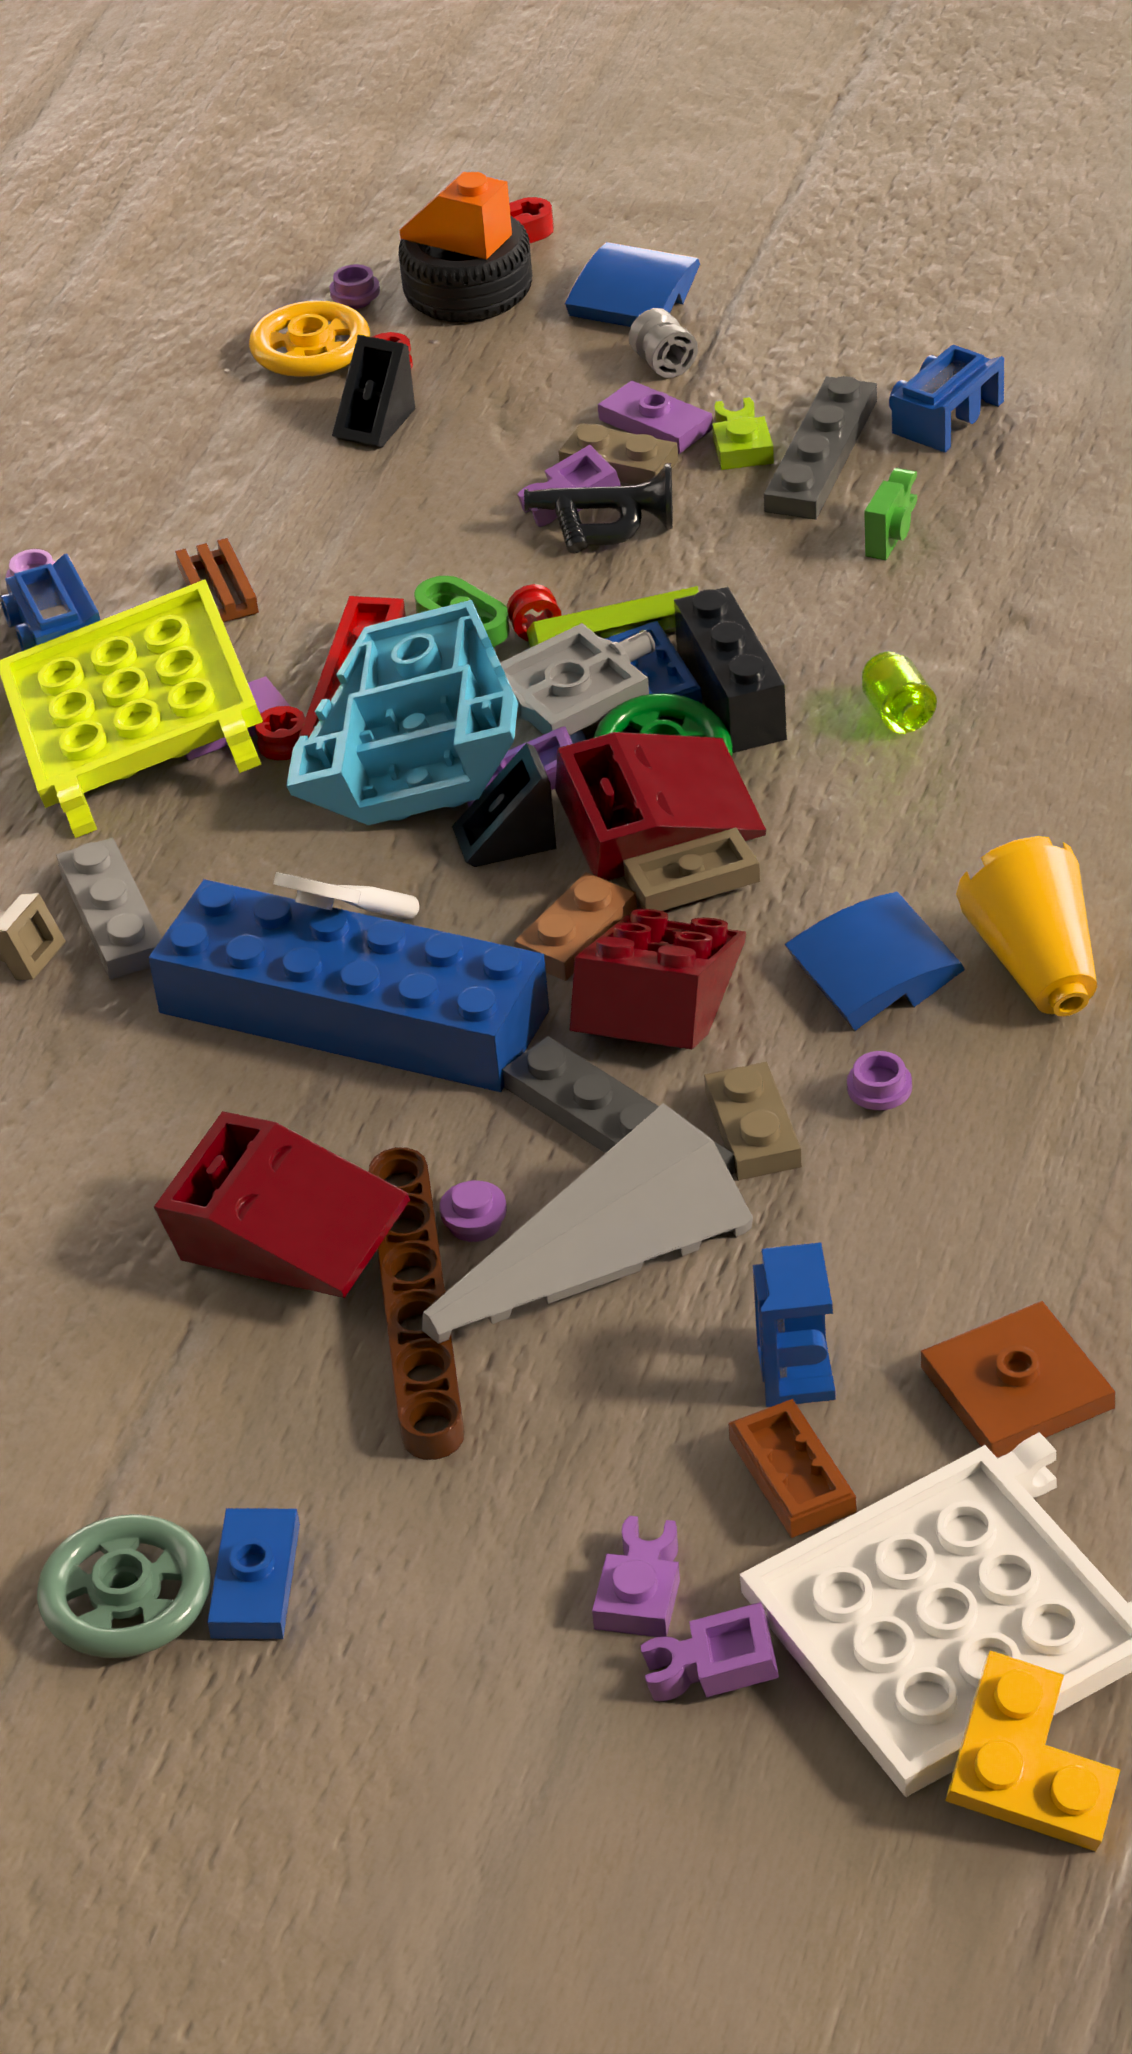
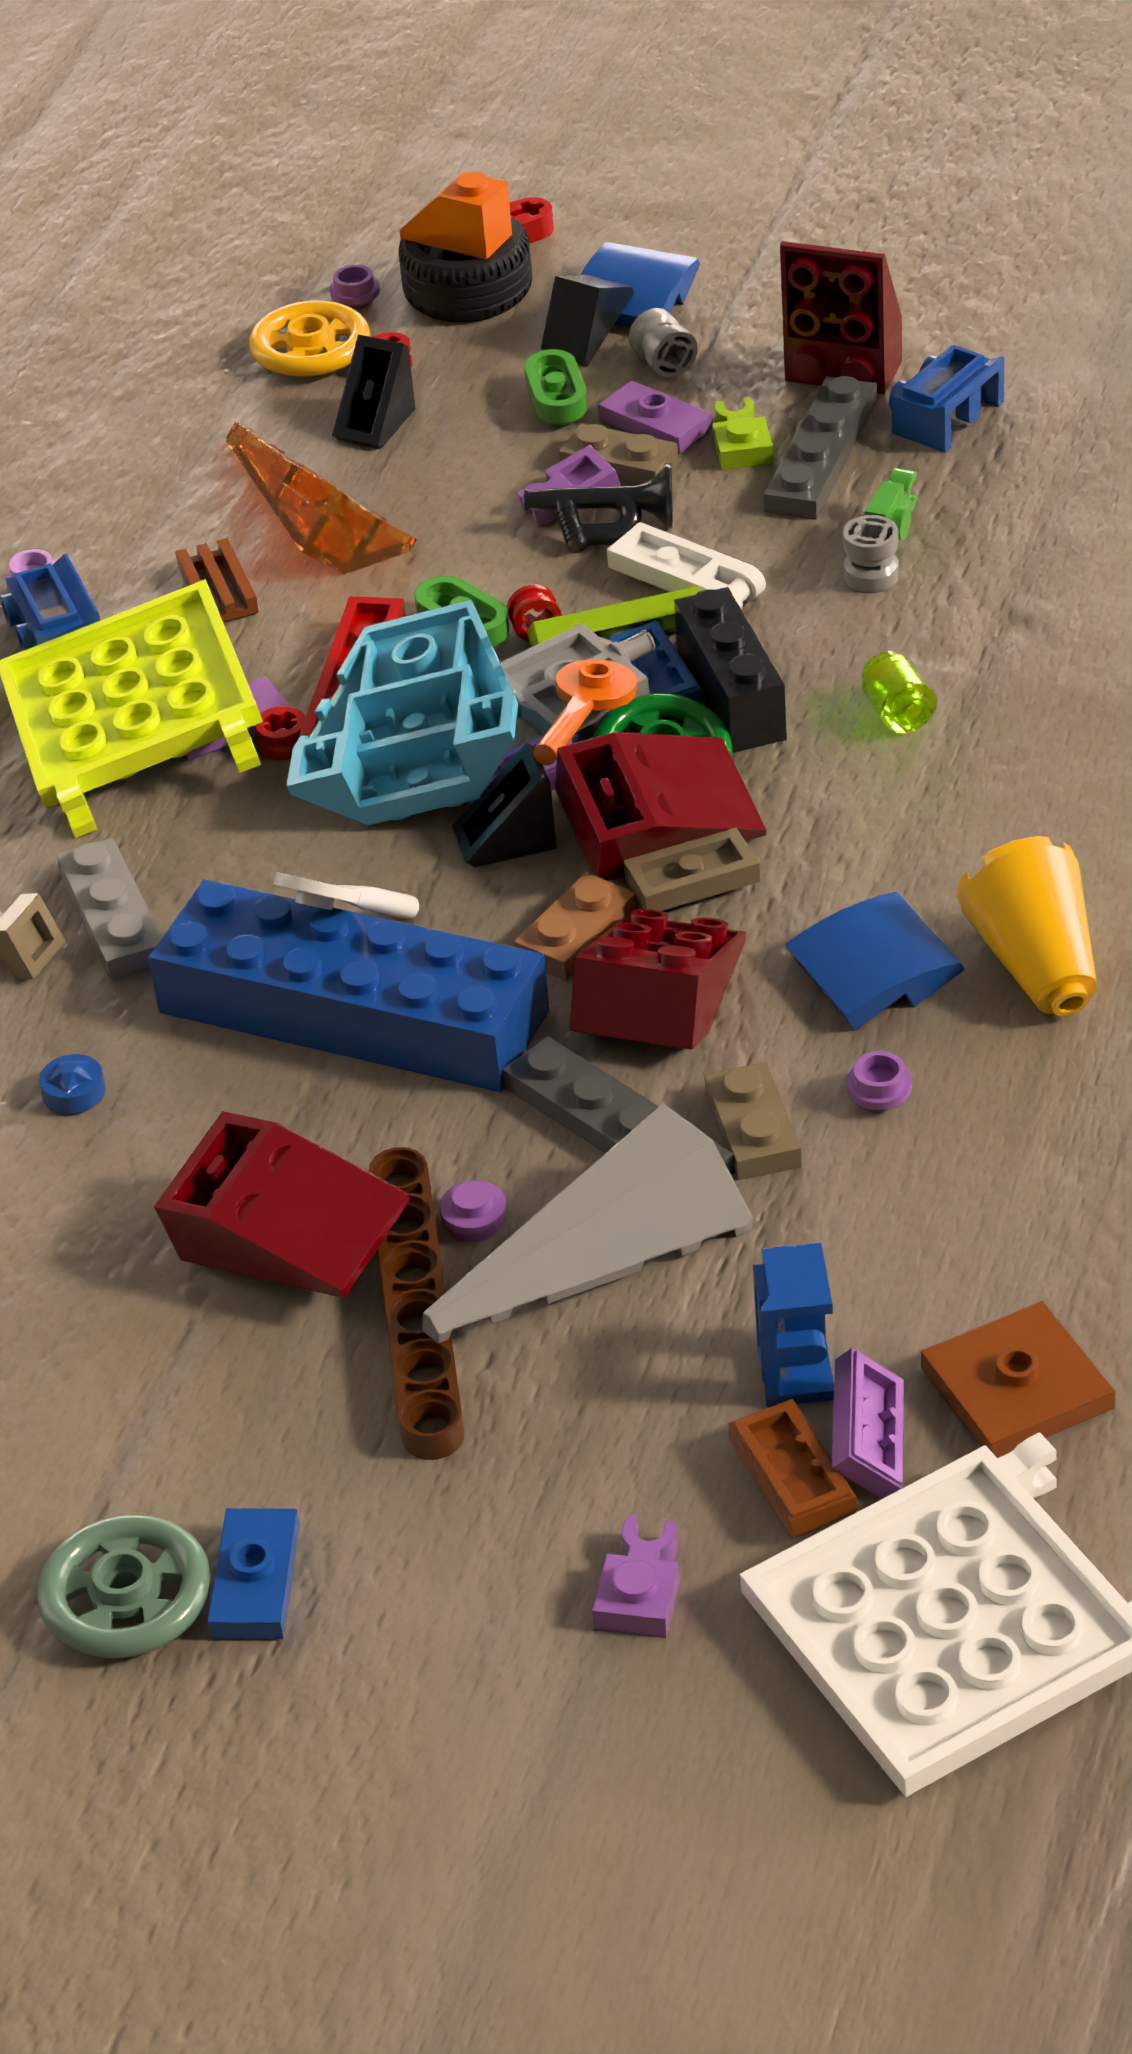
(72, 1084): none -> blue tile
(316, 512): none -> clear orange wedge
(556, 387): none -> bright green plate
(583, 314): none -> black slope
(584, 688): none -> orange piece
(681, 564): none -> white plate
(723, 1655): medium lavender plate -> none
(839, 315): none -> dark red slope
(868, 1424): none -> medium lavender plate
(870, 551): none -> light grey wheel
(1012, 1772): yellow plate -> none

